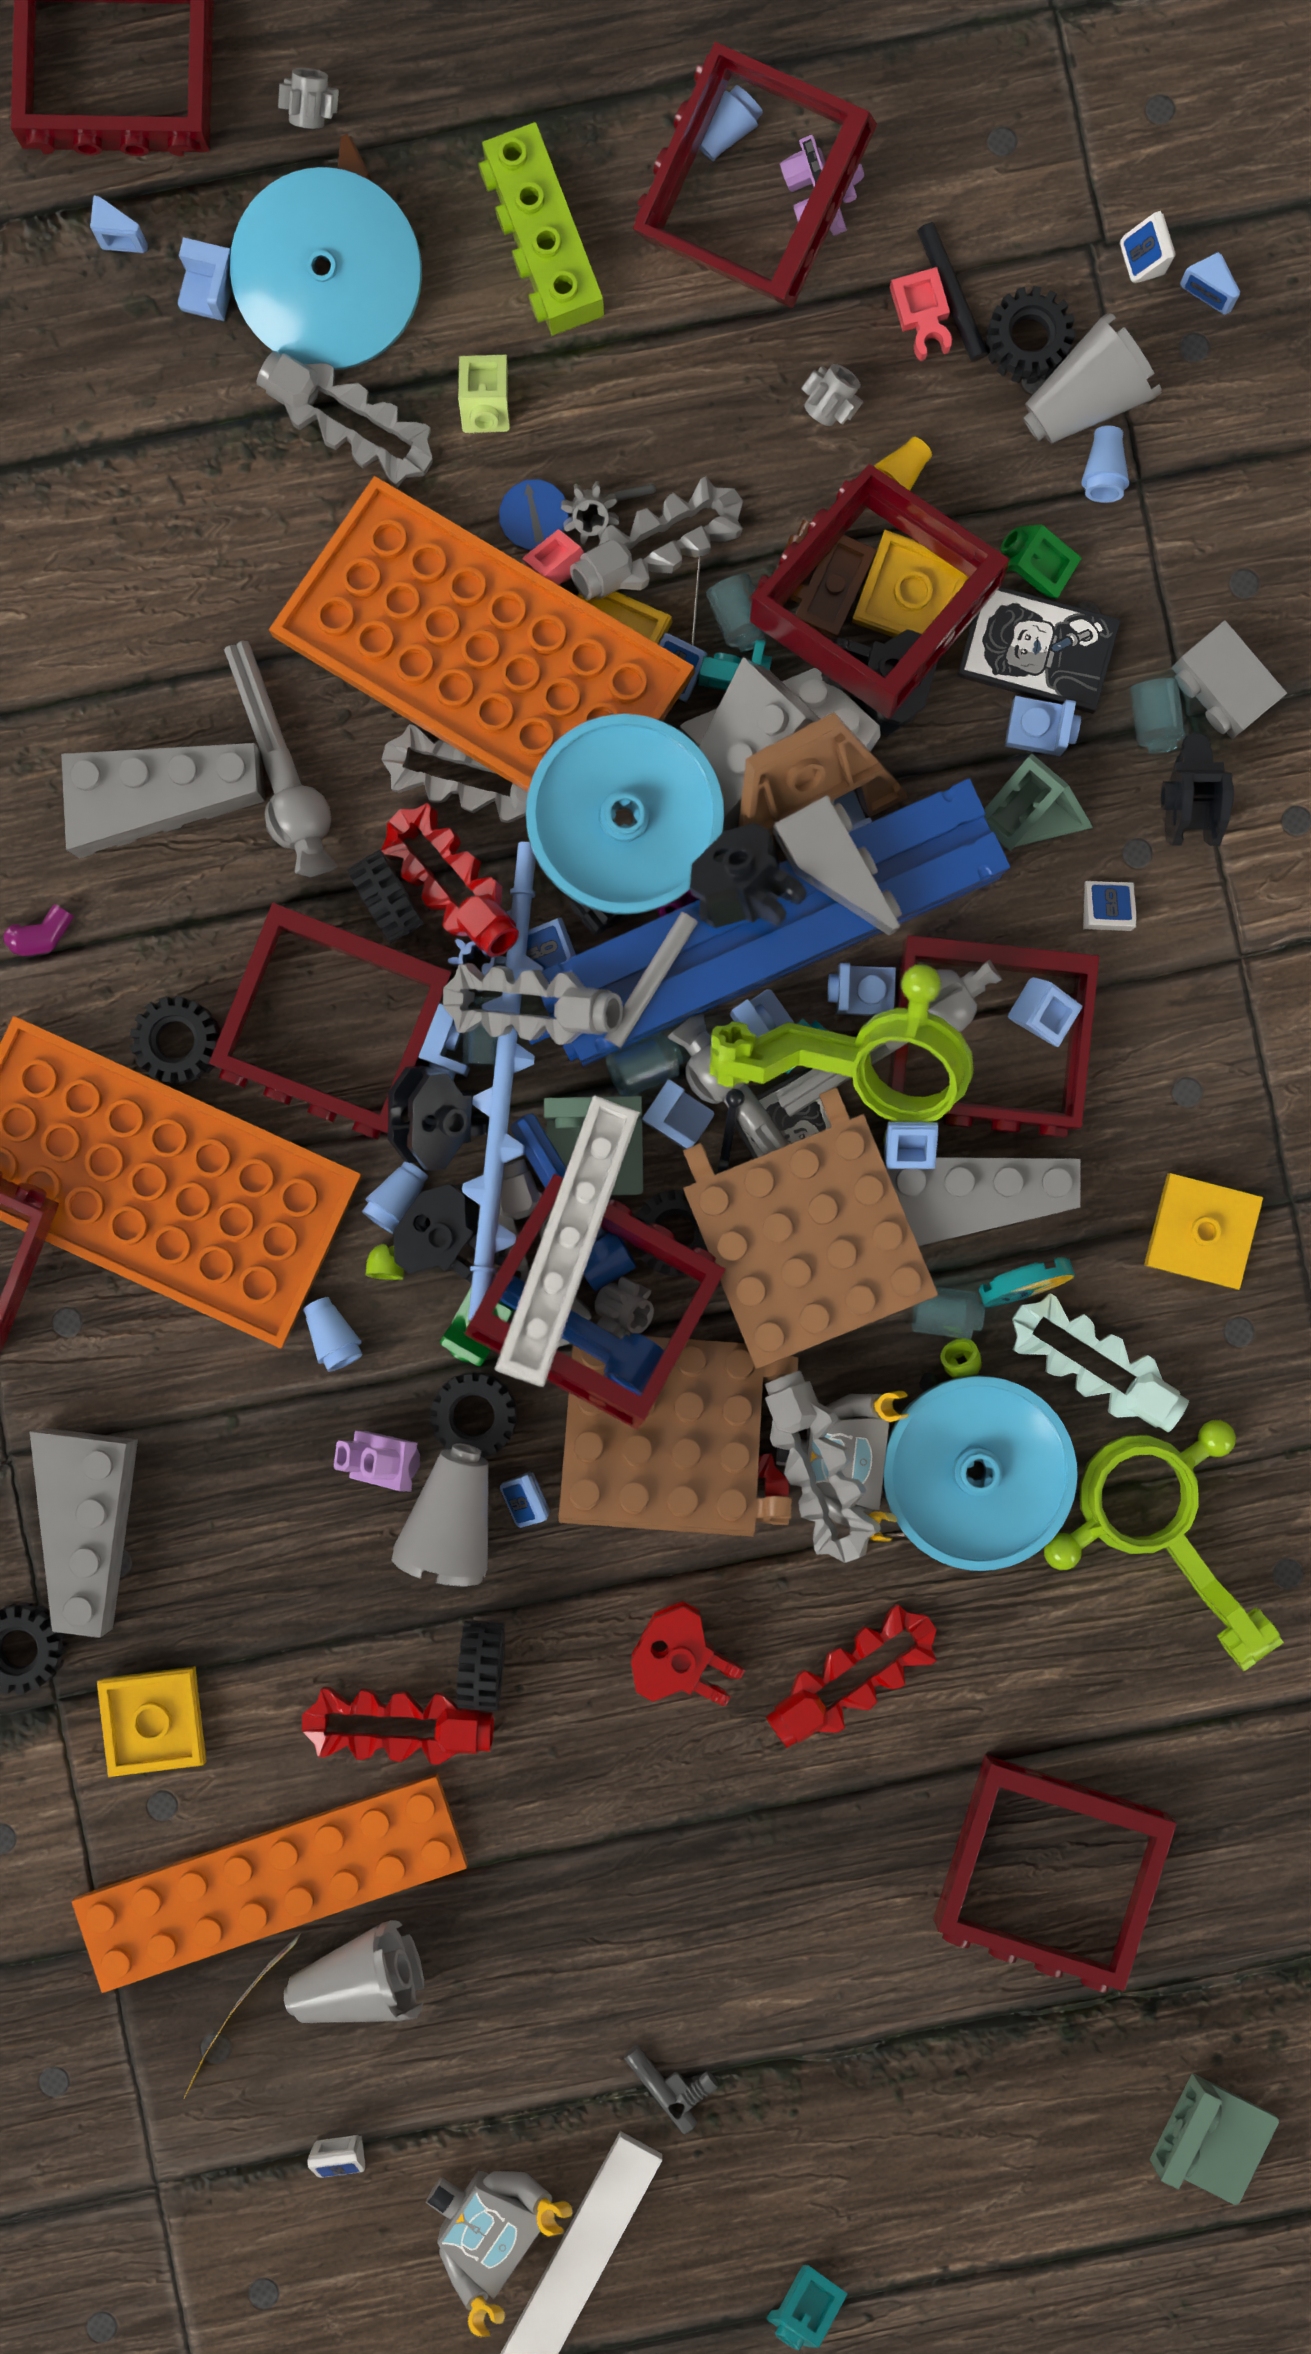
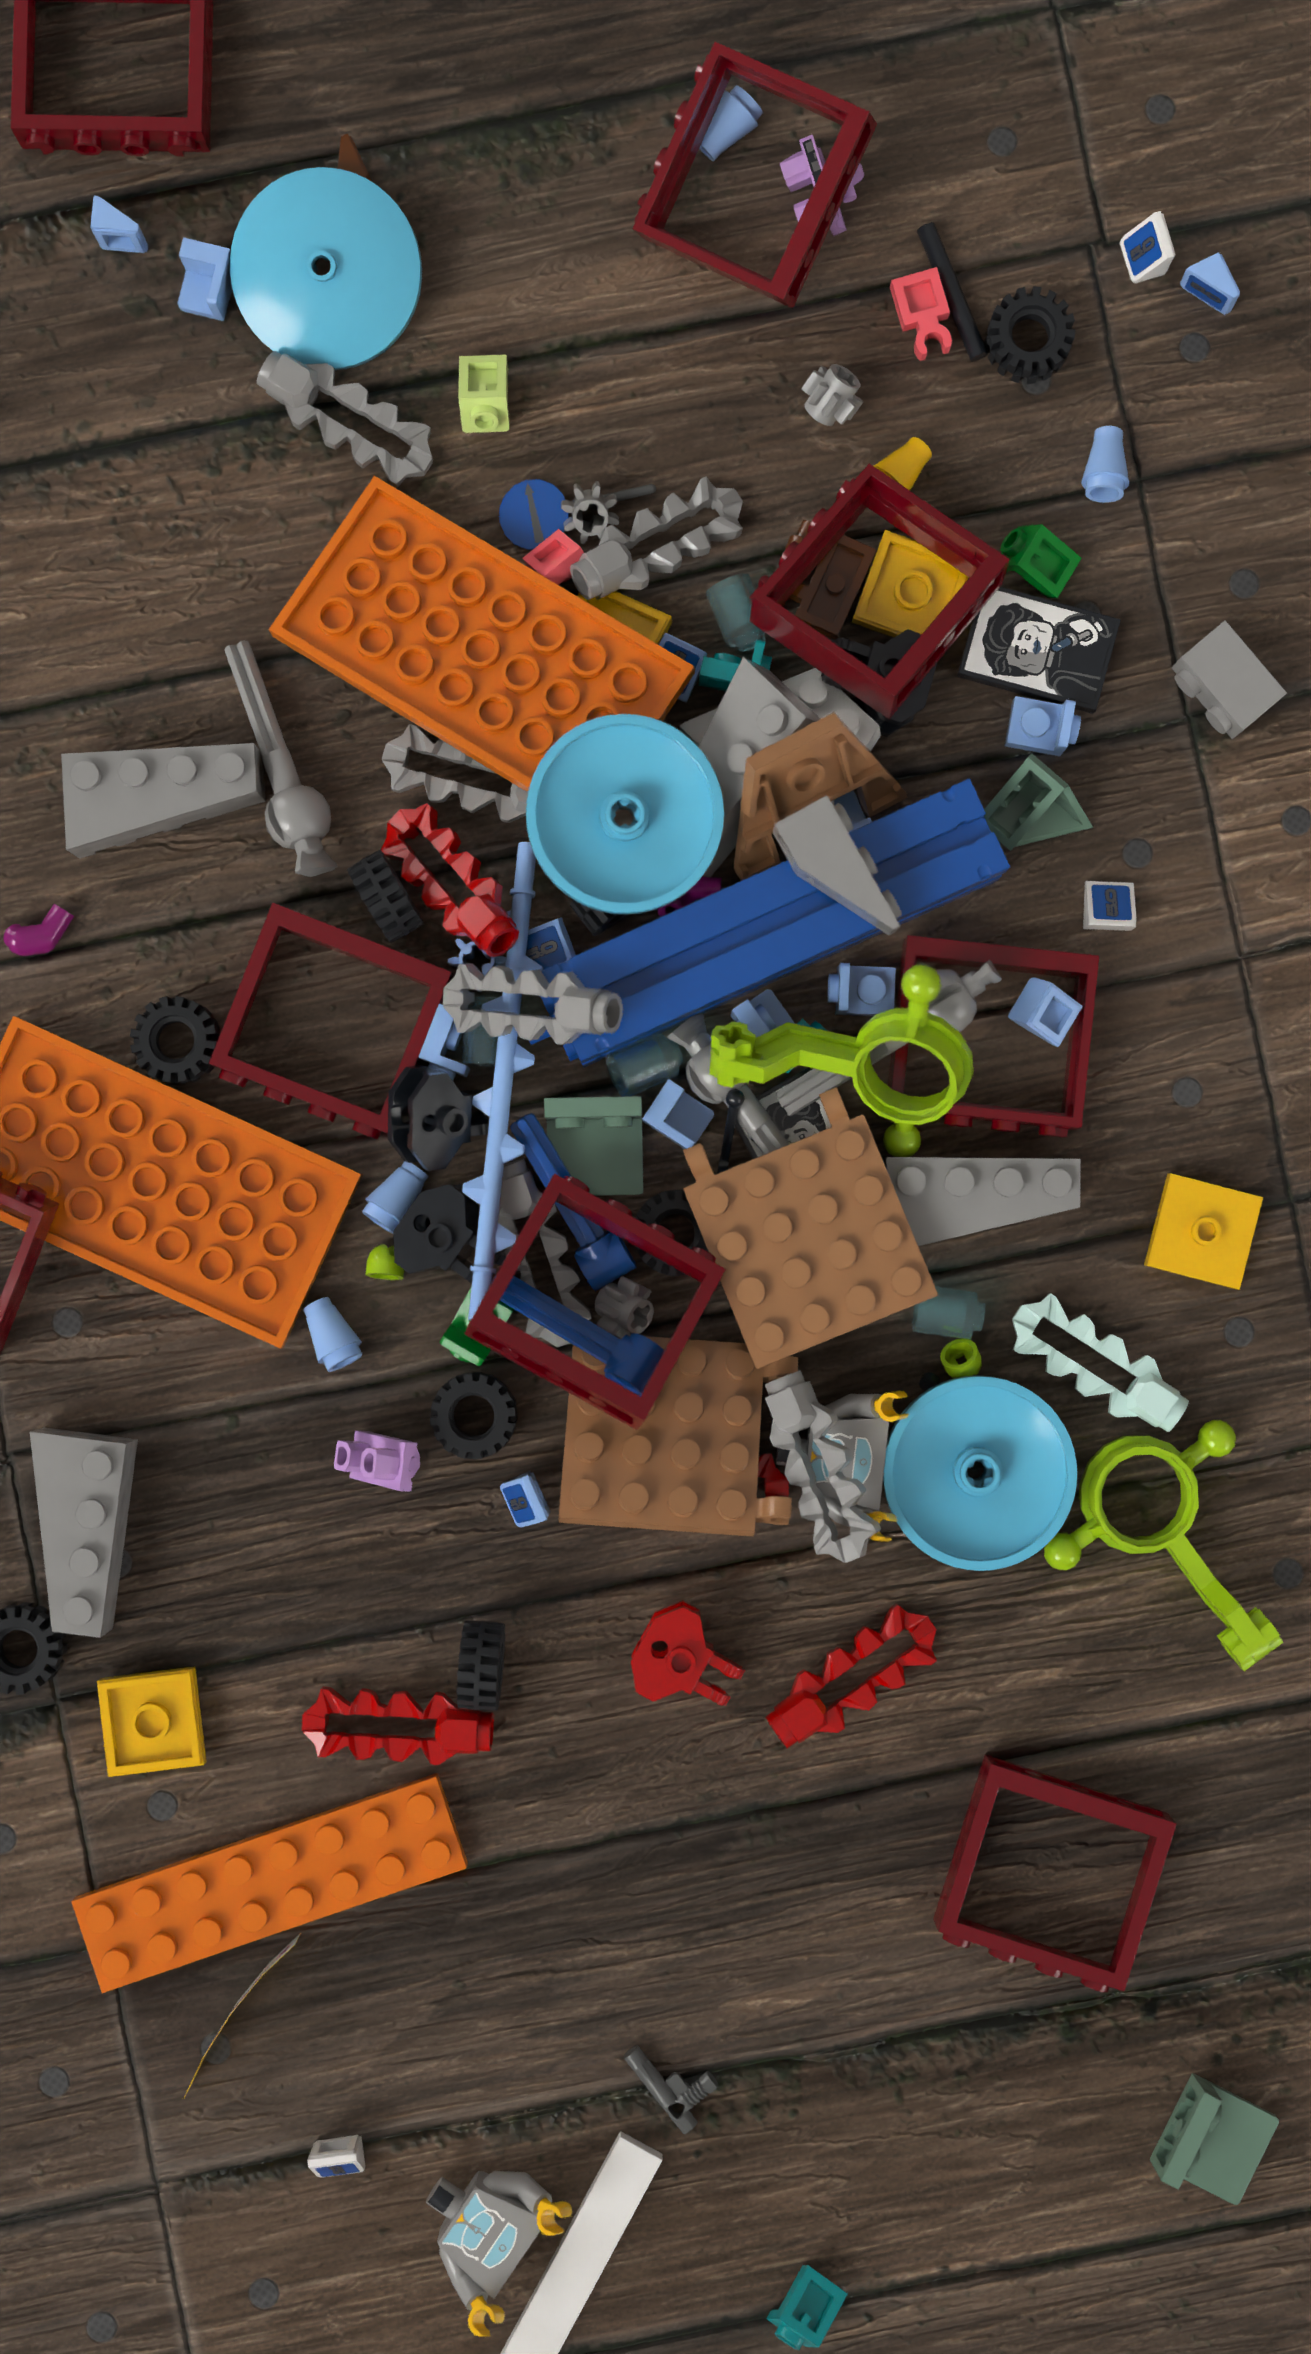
(308, 98): light grey gear -> none
(360, 1981): light grey cone -> none
(449, 1521): light grey cone -> none
(542, 229): lime brick -> none
(567, 1241): white tile -> none
(652, 977): light grey bar -> none
(696, 598): white sticker -> none
(746, 881): black hinge -> none
(911, 1145): light blue slope -> none
(1026, 1282): teal tile -> none
(1092, 384): light grey cone -> none
(1157, 714): clear light blue brick -> none
(1197, 793): black hinge -> none

